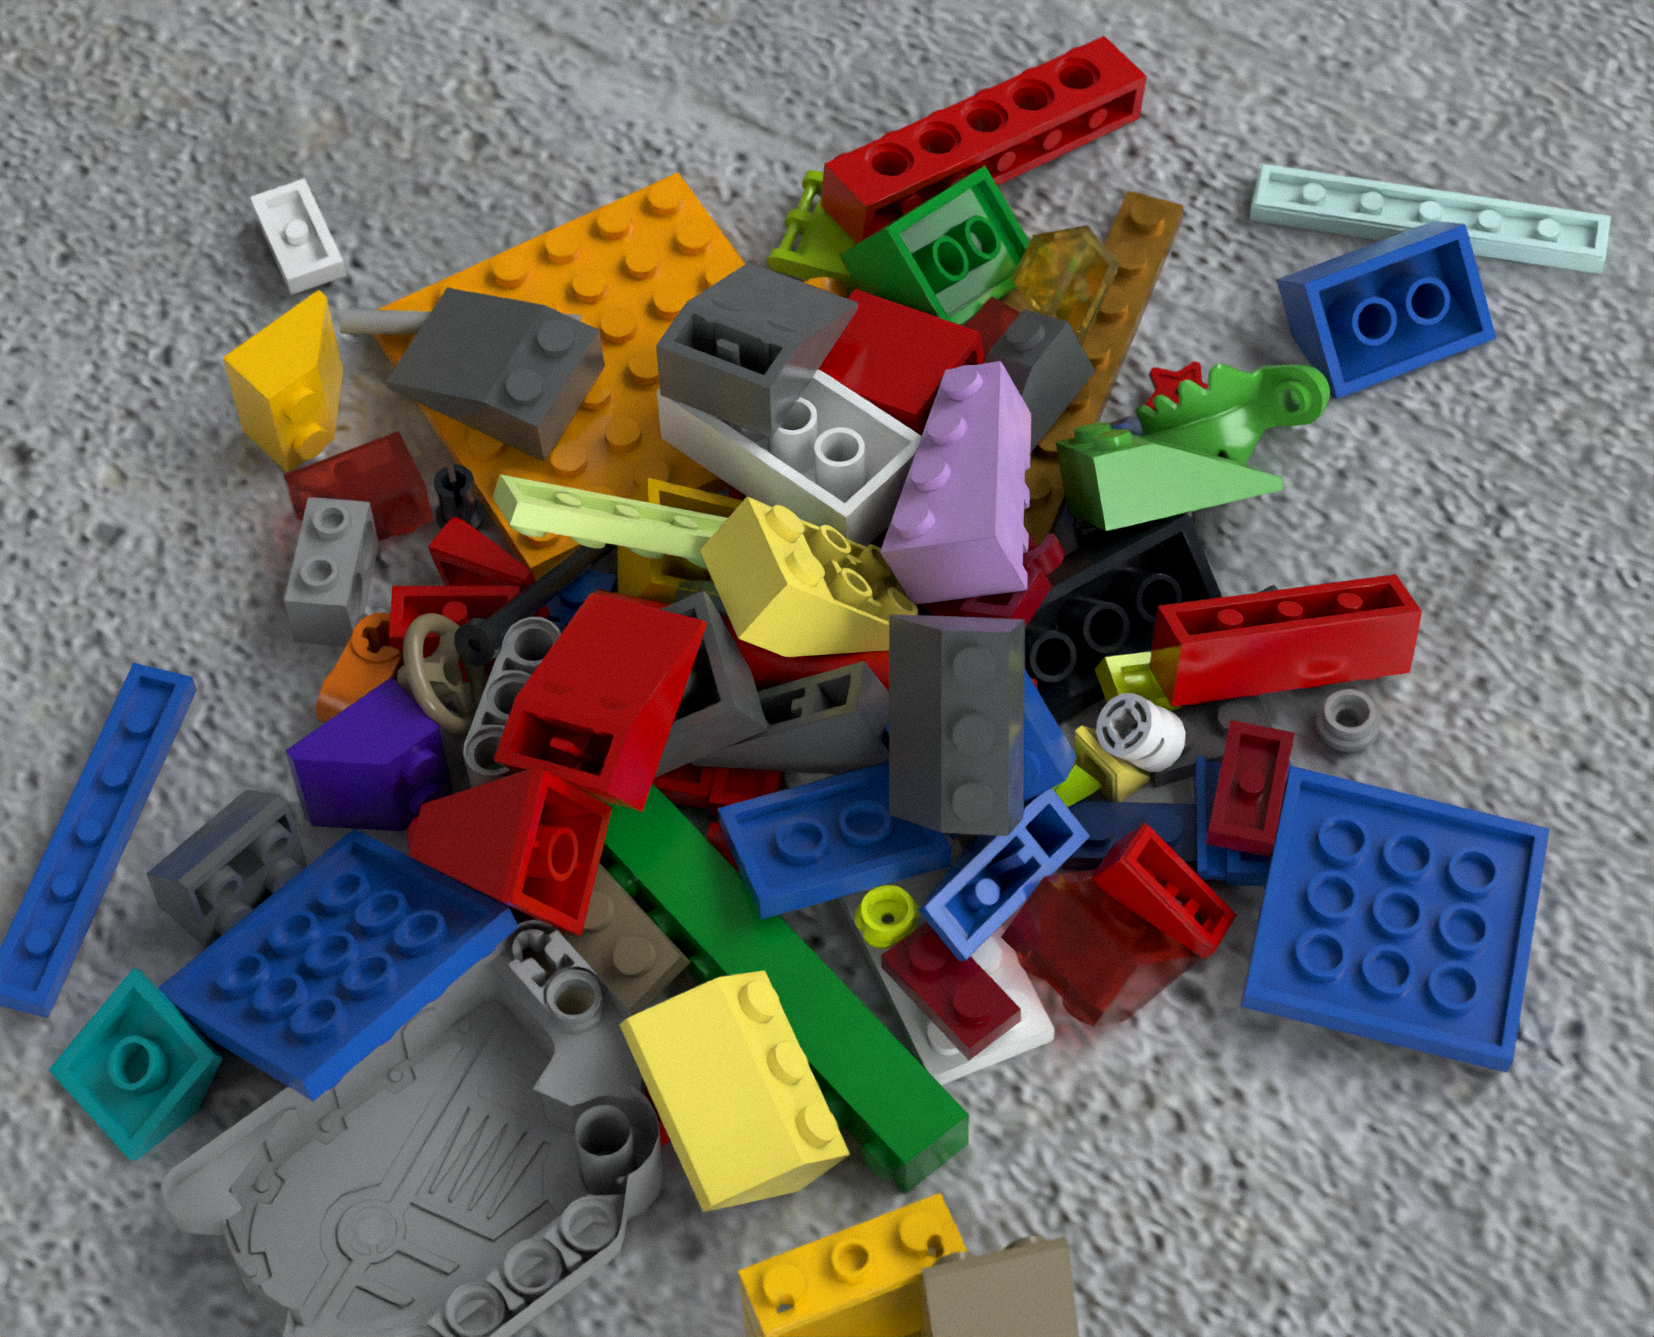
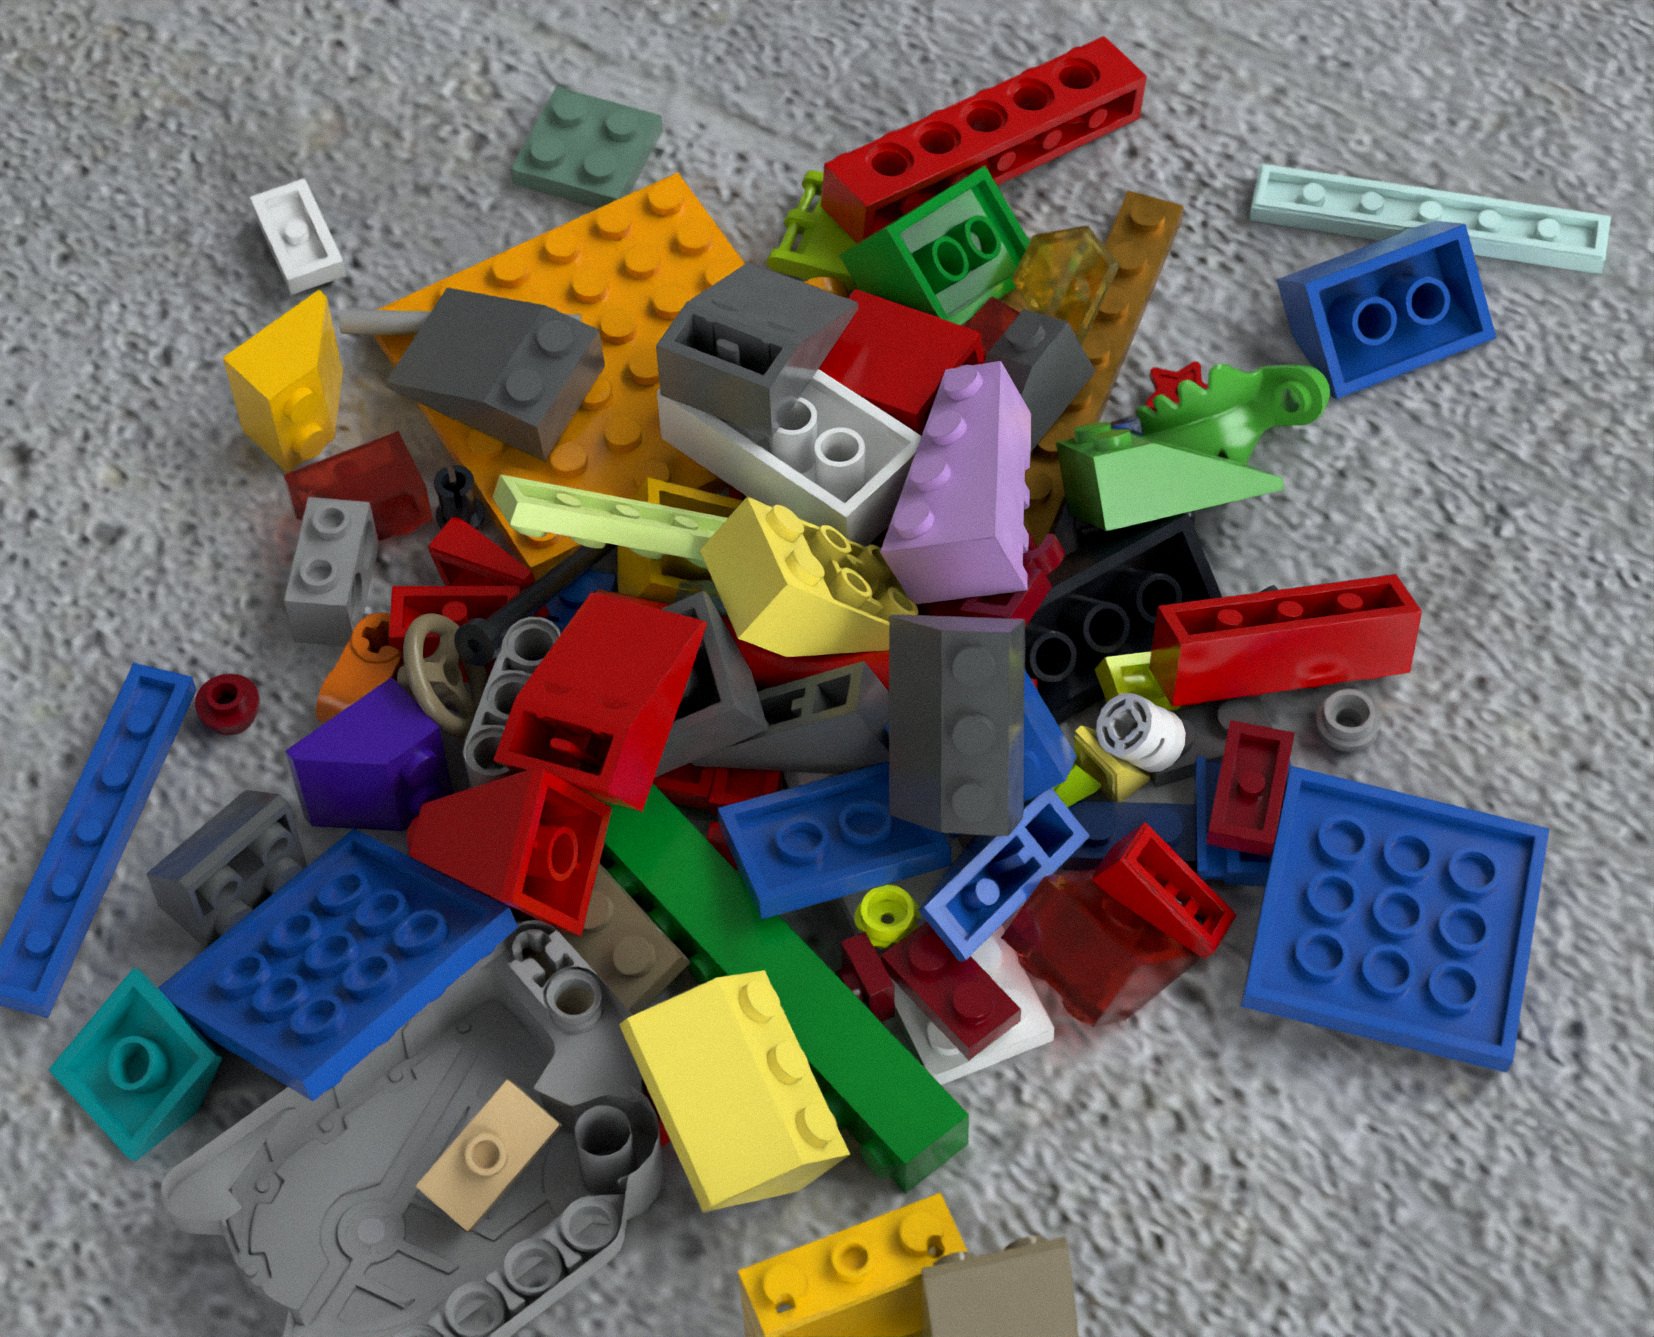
(231, 717): none -> dark red plate
(488, 1155): none -> tan plate
(586, 148): none -> sand green plate
(867, 976): none -> dark red plate

